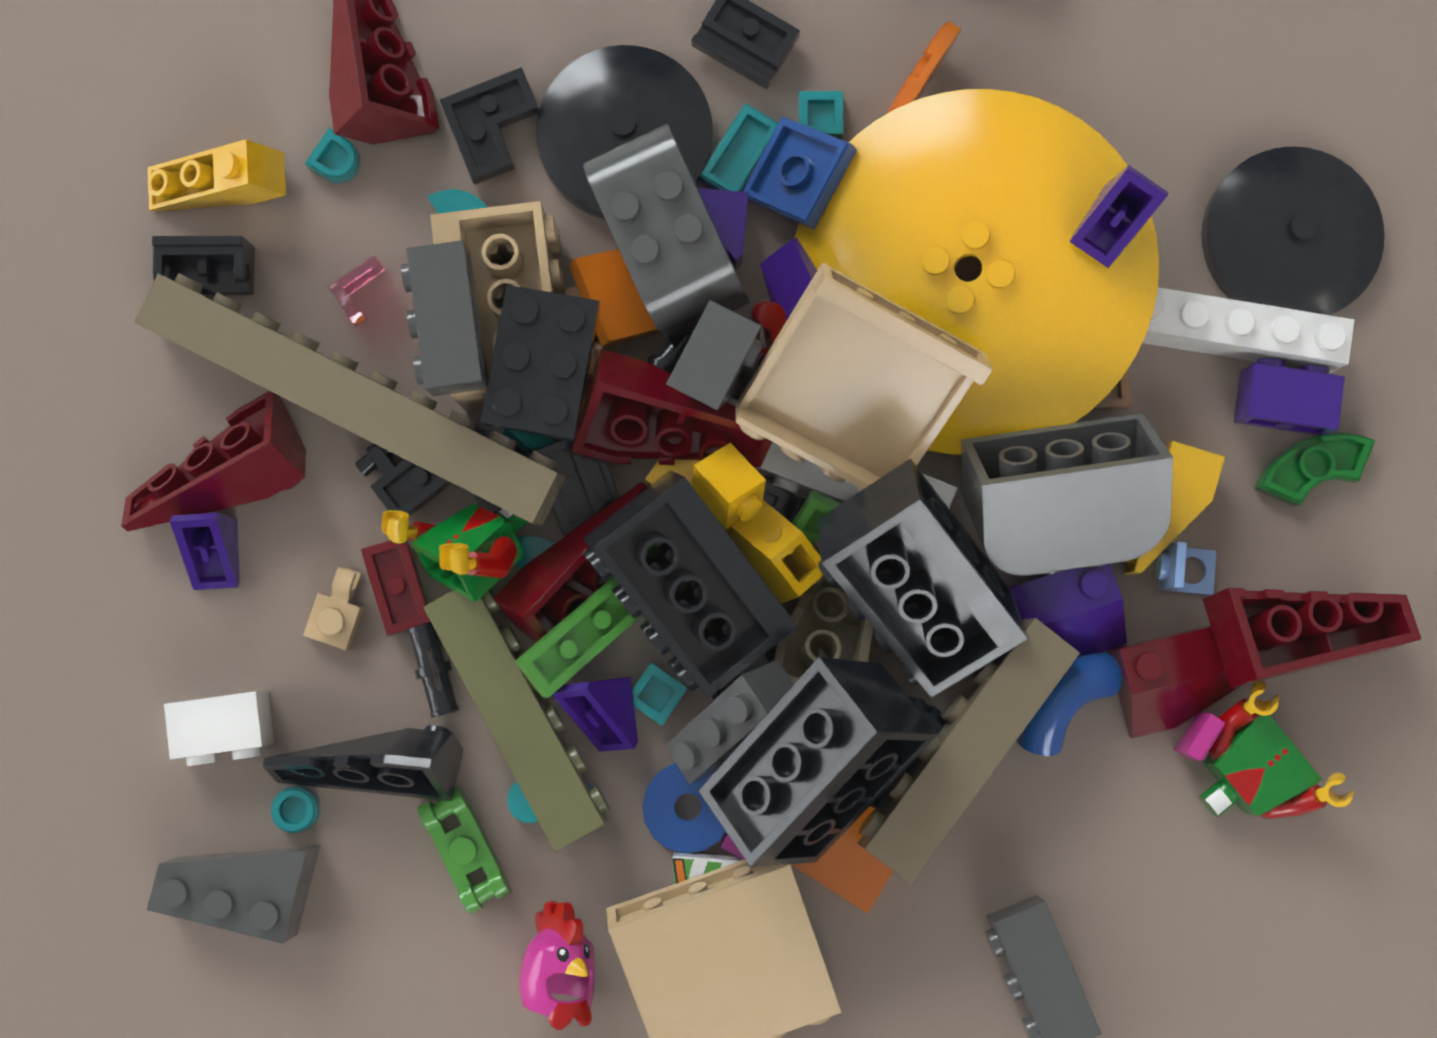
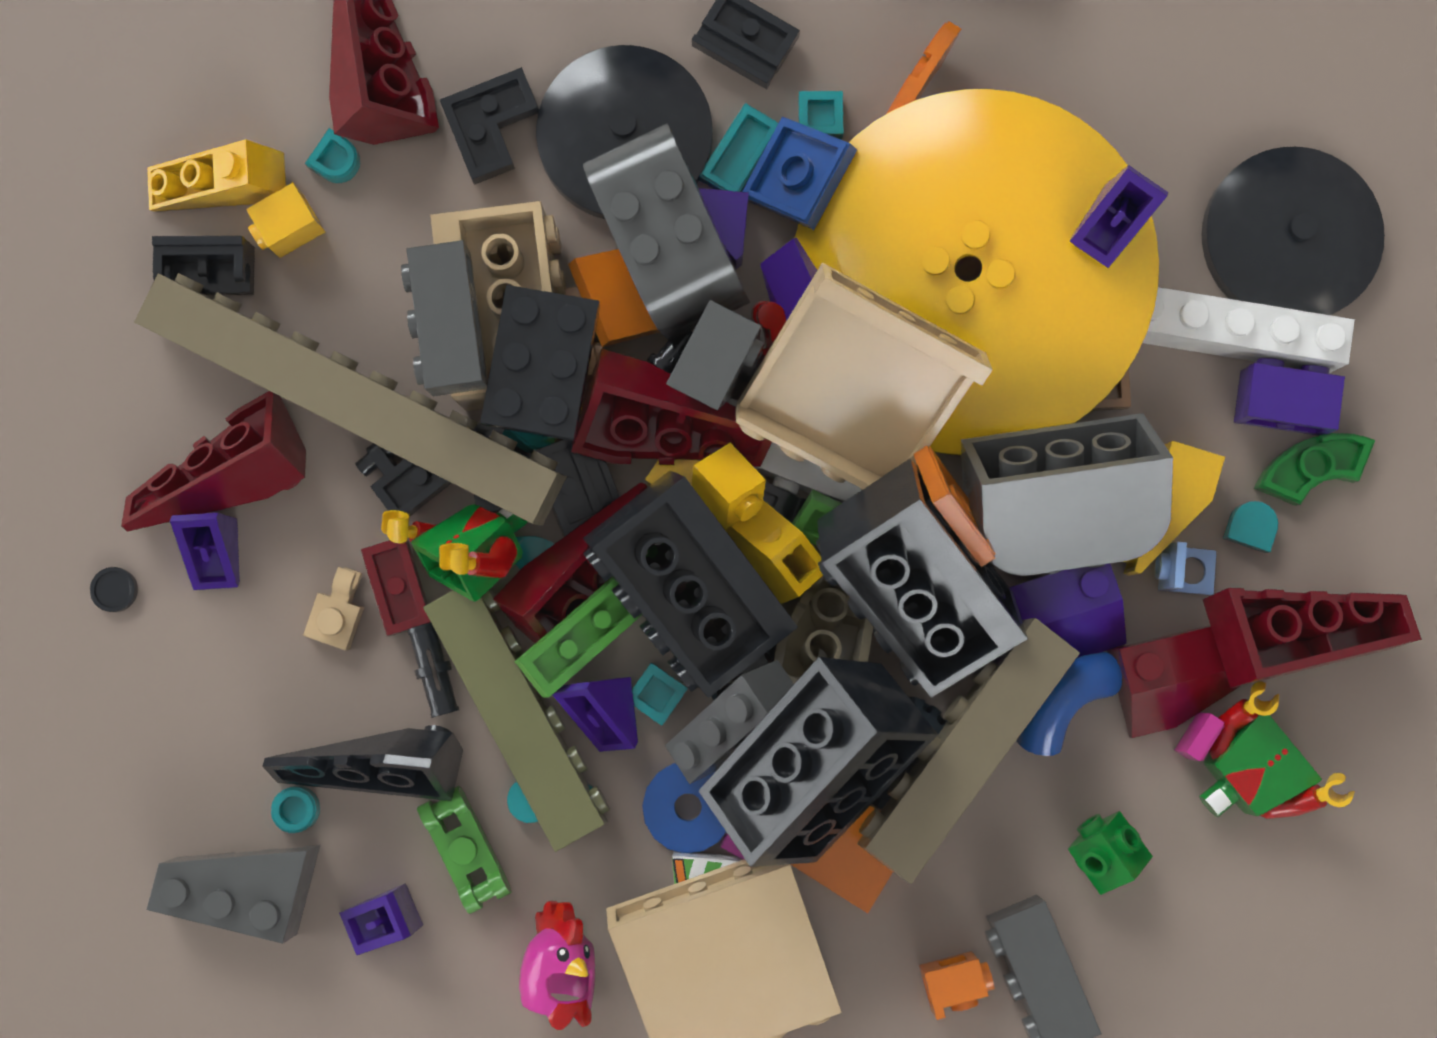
(113, 589): none -> black piece
(219, 725): white brick -> none
(284, 221): none -> yellow brick
(350, 282): clear pink tile -> none
(381, 920): none -> dark purple slope
(454, 200): teal tile -> none
(953, 504): none -> orange tile
(956, 982): none -> orange brick
(1109, 851): none -> green brick
(1252, 526): none -> teal tile

